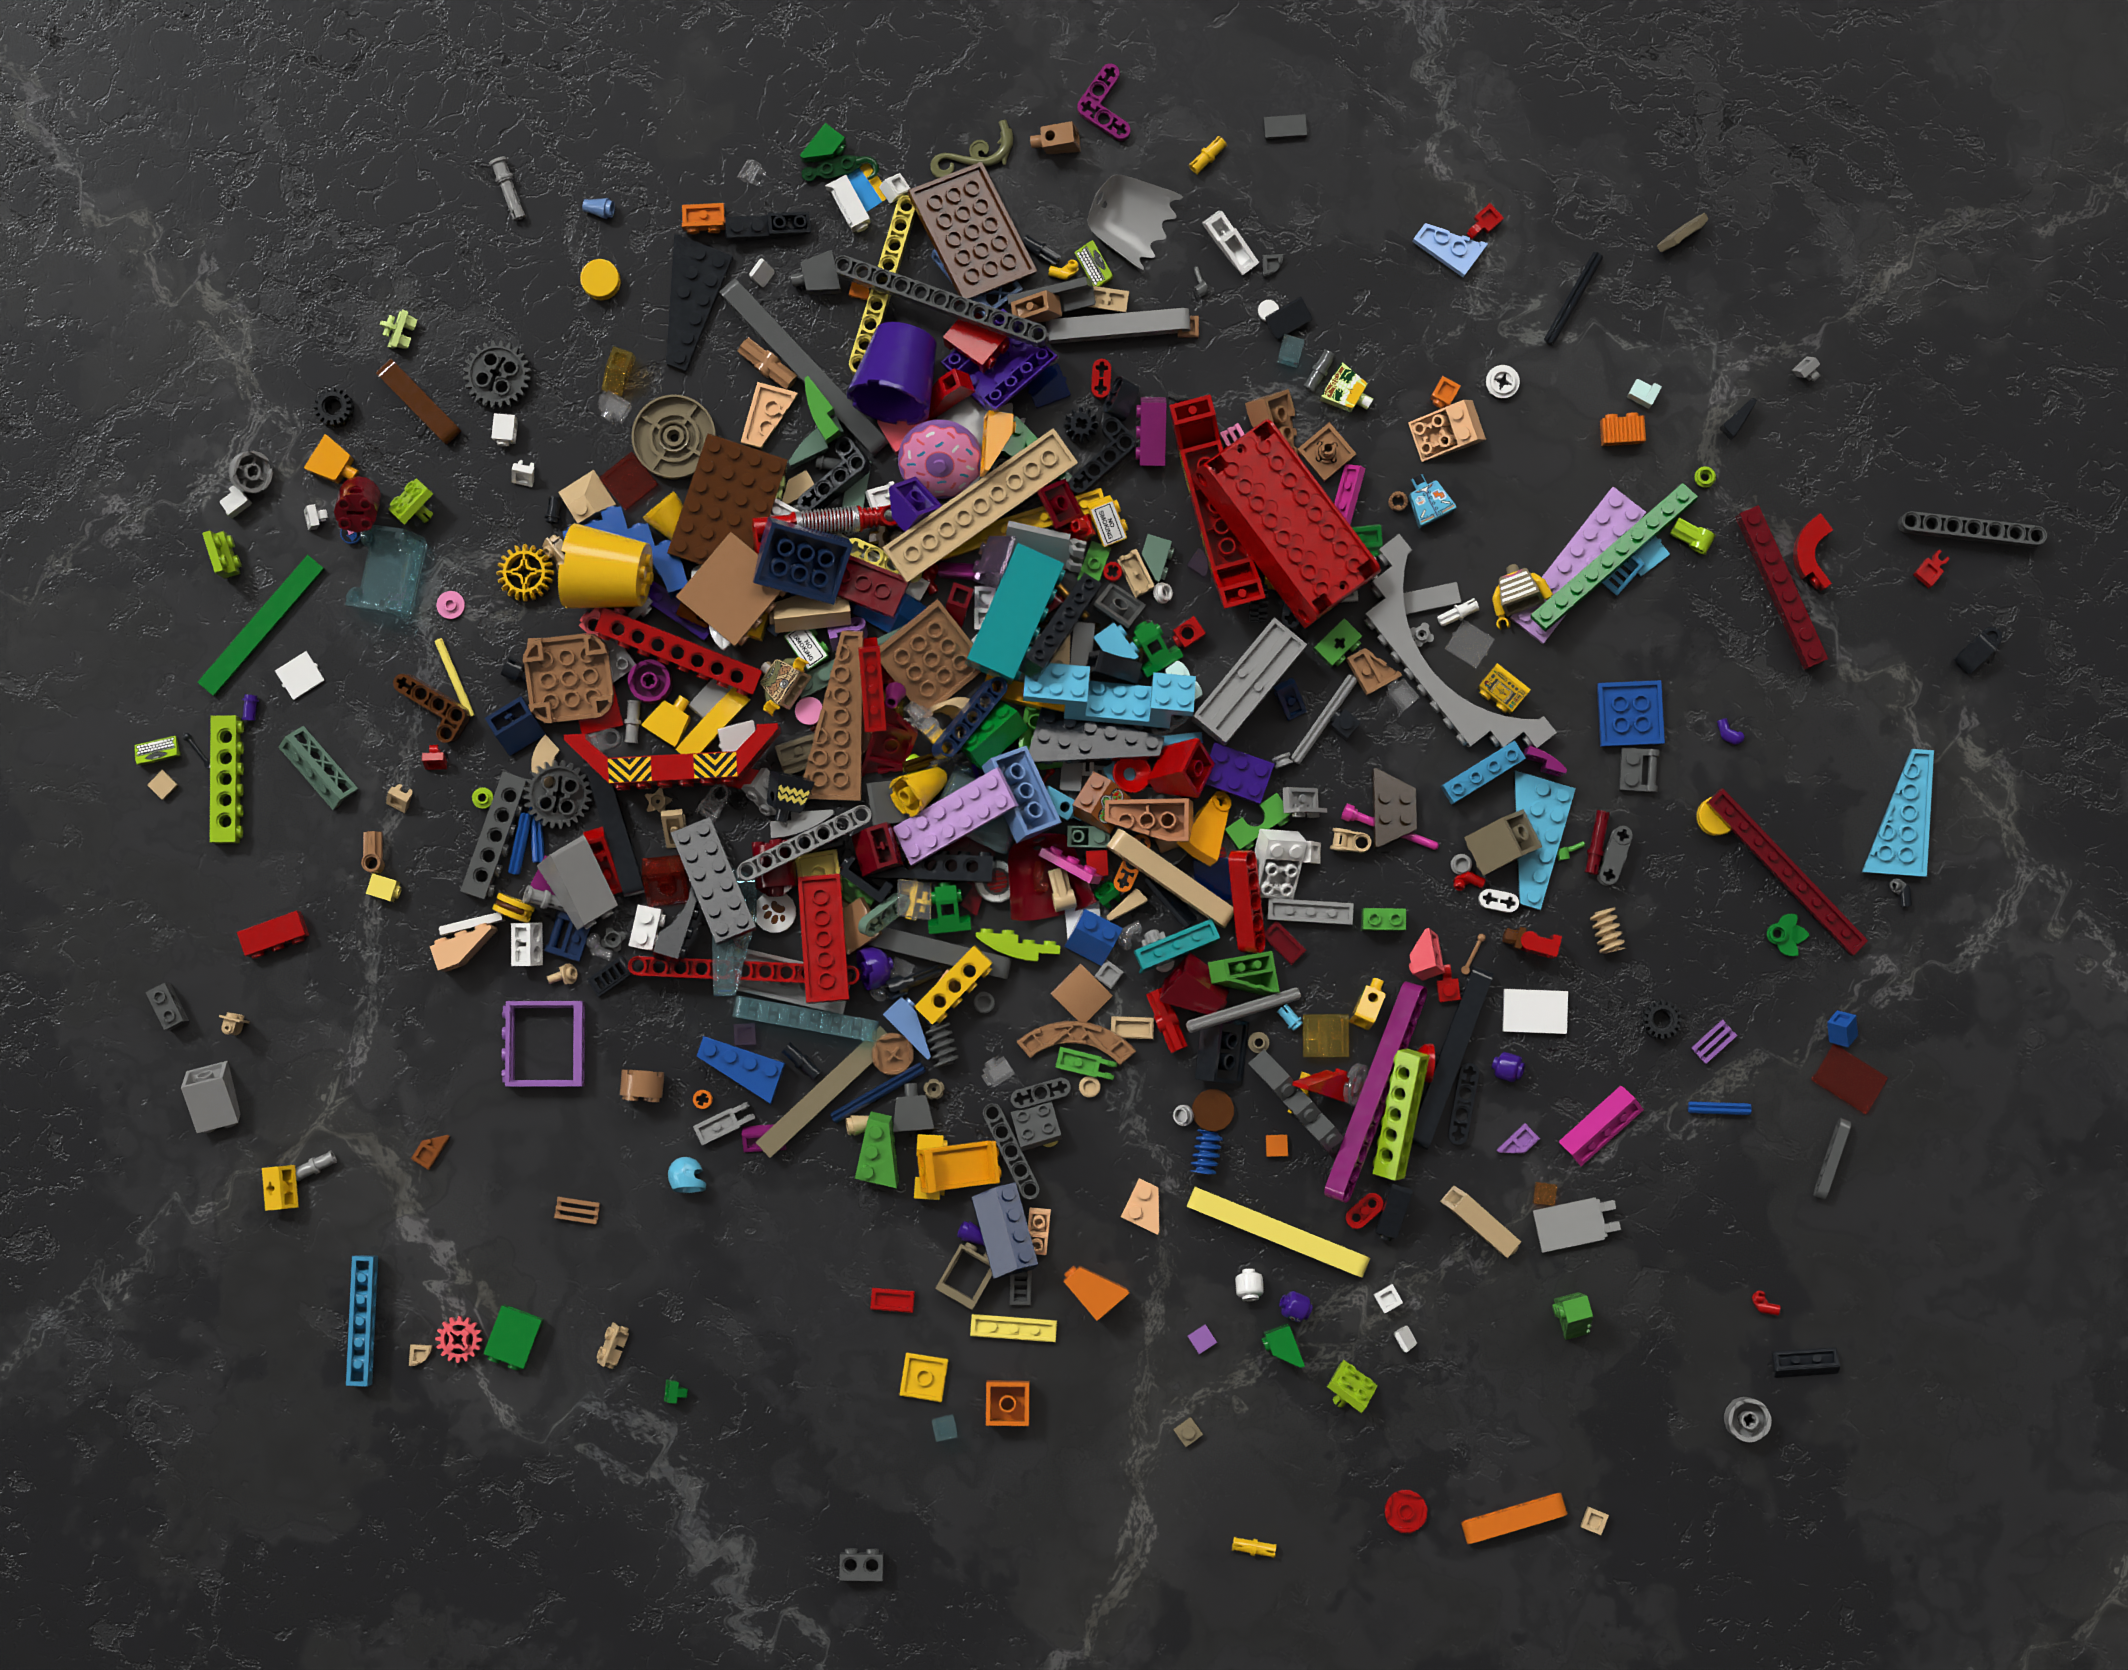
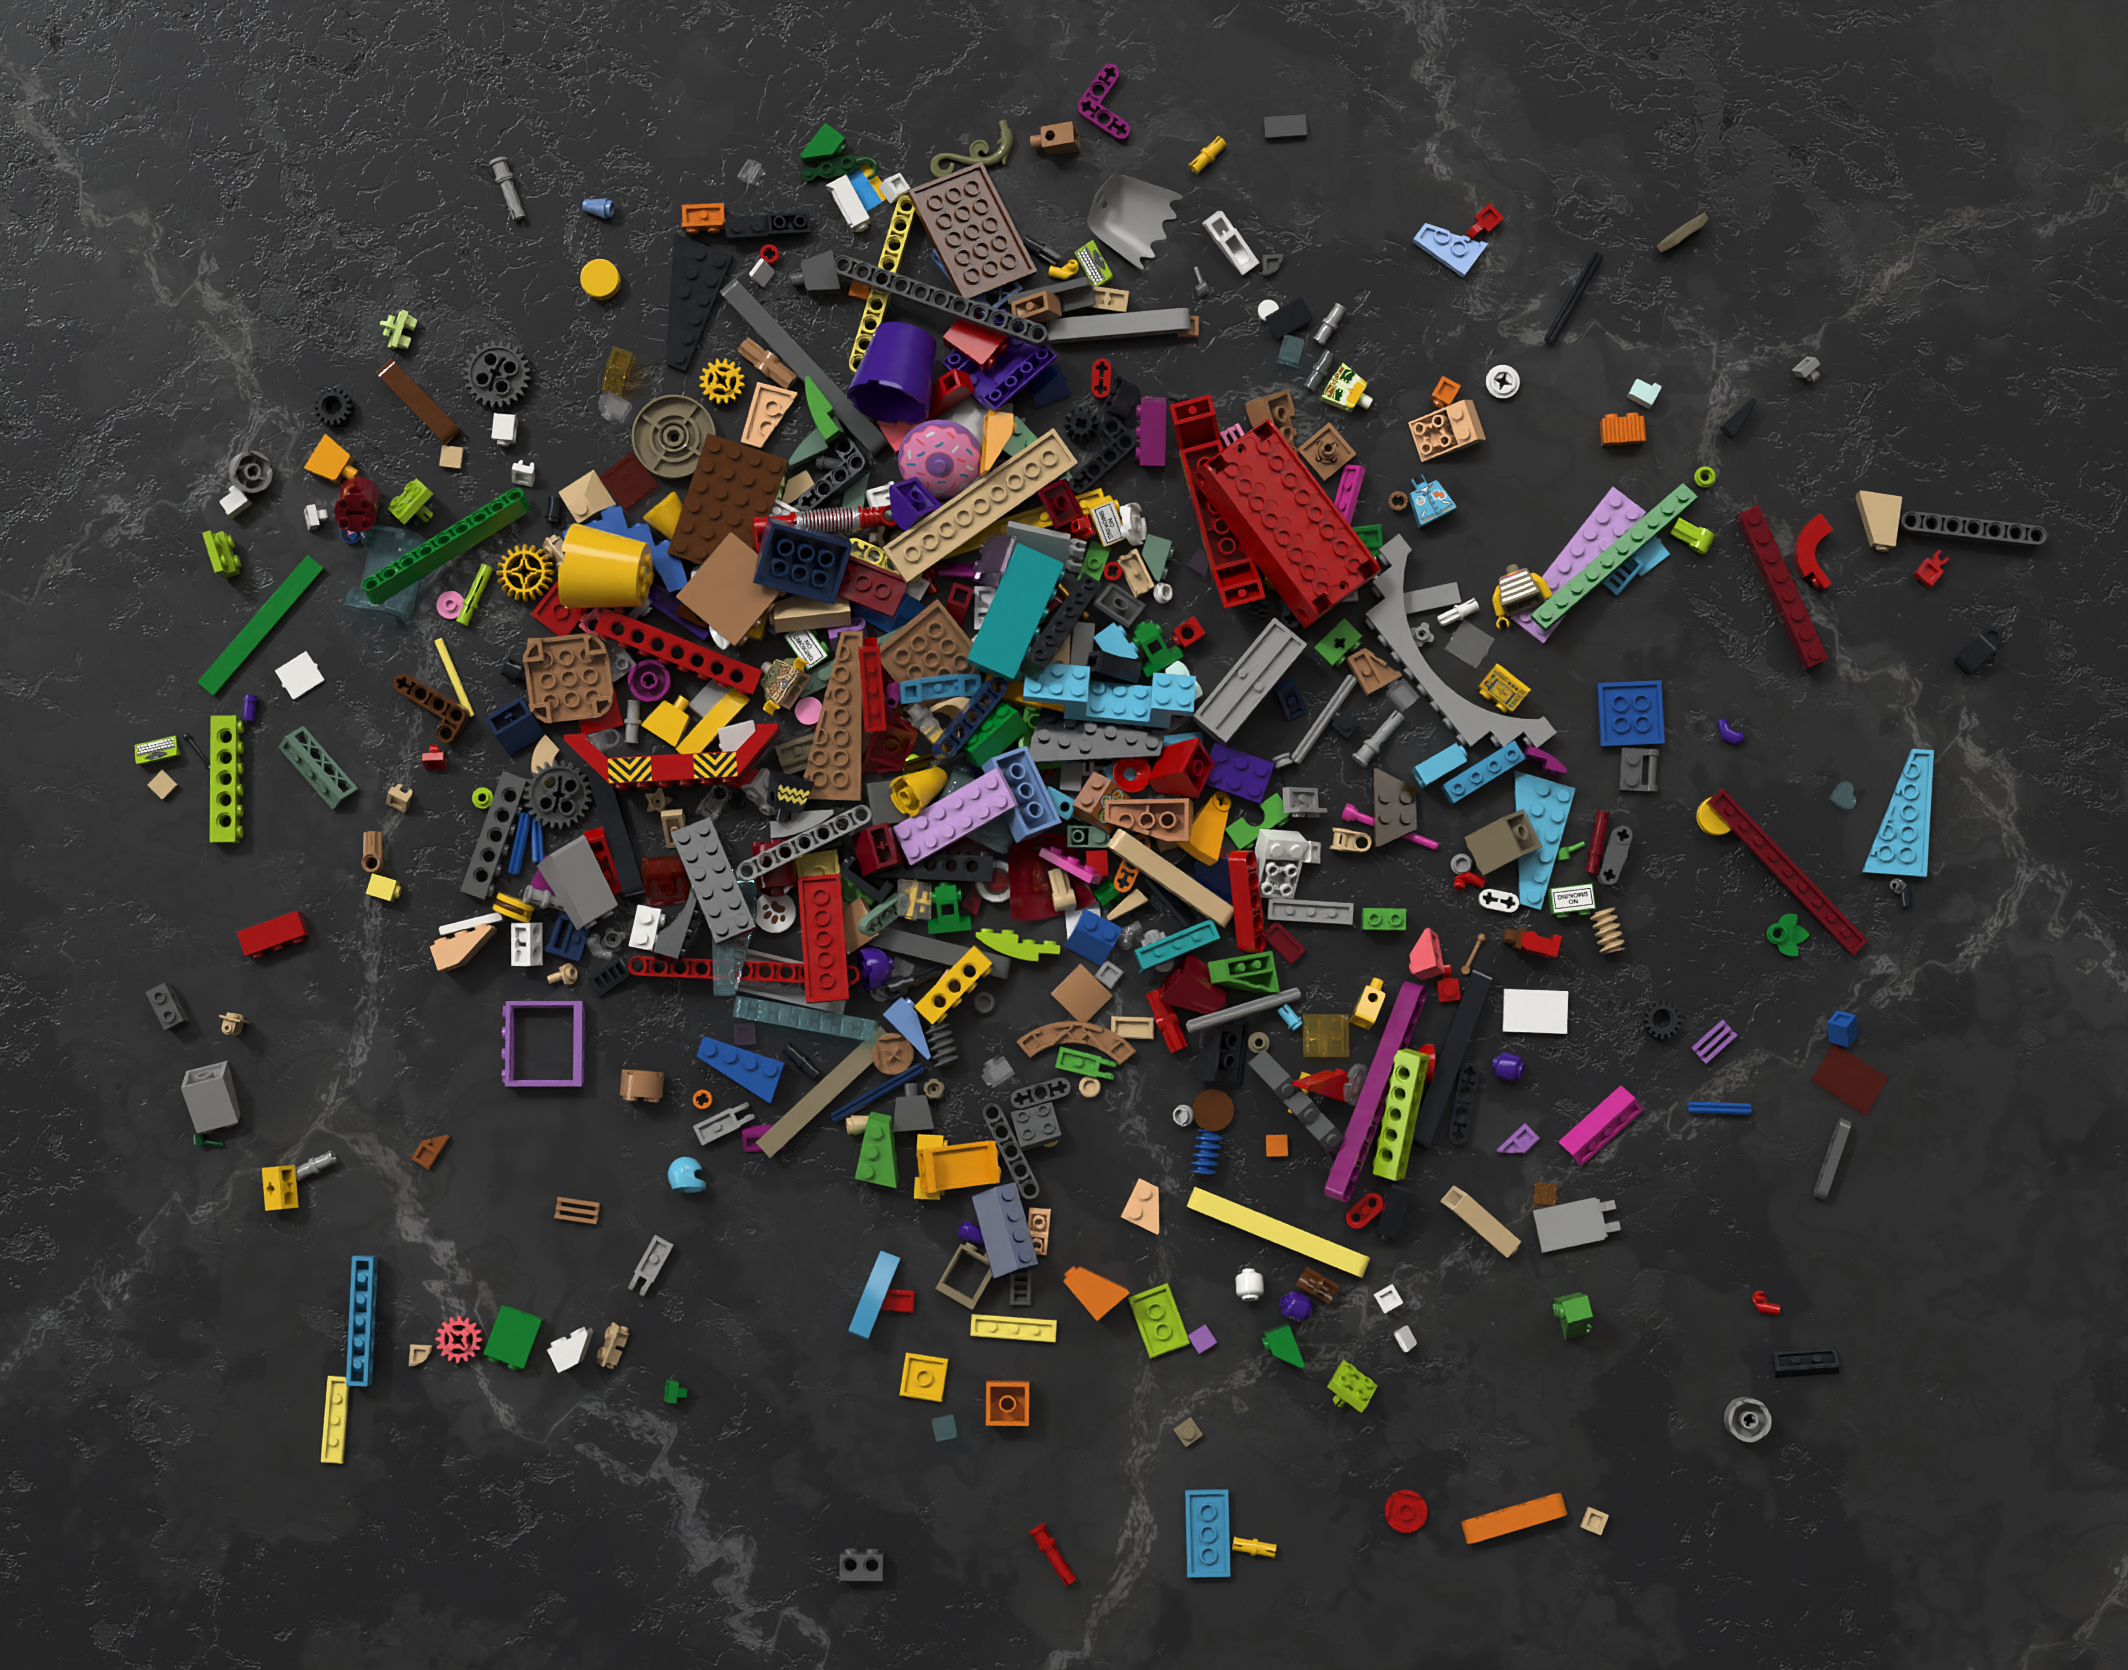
(199, 1140): none -> dark green hand
(335, 1420): none -> light yellow tile
(446, 546): none -> green beam
(451, 457): none -> tan tile
(464, 618): none -> lime pin
(555, 616): none -> red plate
(571, 1351): none -> white slope
(651, 1263): none -> light grey hinge
(715, 386): none -> yellow gear
(774, 250): none -> red bush
(874, 1295): none -> dark azure slope
(939, 687): none -> dark azure slope
(1047, 1545): none -> red pin
(1133, 525): none -> white plate
(1158, 1320): none -> lime tile
(1207, 1533): none -> dark azure plate
(1317, 1285): none -> reddish brown hips
(1330, 324): none -> light grey pin
(1372, 745): none -> light grey pin
(1439, 765): none -> medium azure slope
(1571, 899): none -> brick
(1843, 795): none -> clear light blue tile
(1880, 518): none -> tan slope

